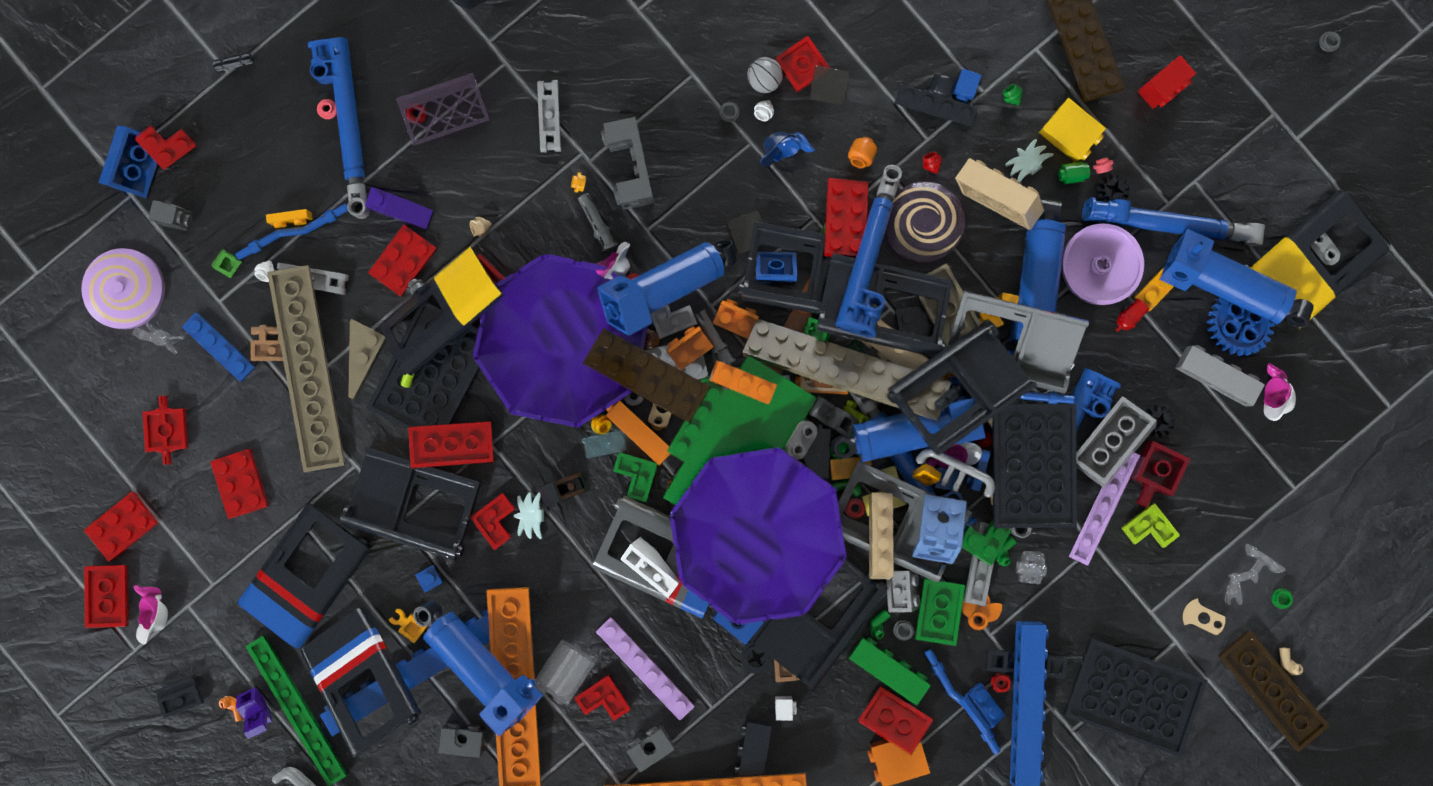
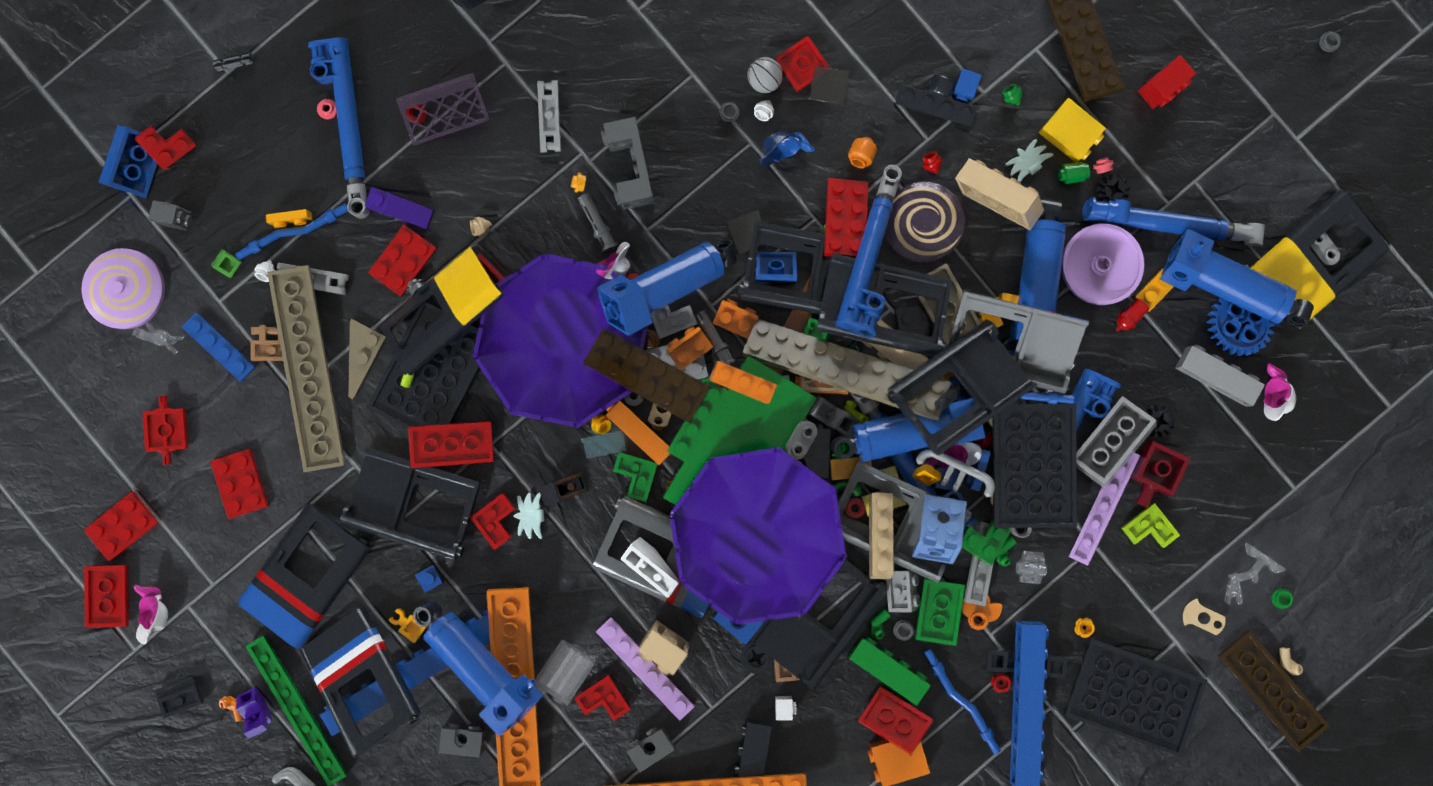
(663, 648): none -> tan brick
(982, 708): blue plate -> none
(1084, 632): none -> light orange plate

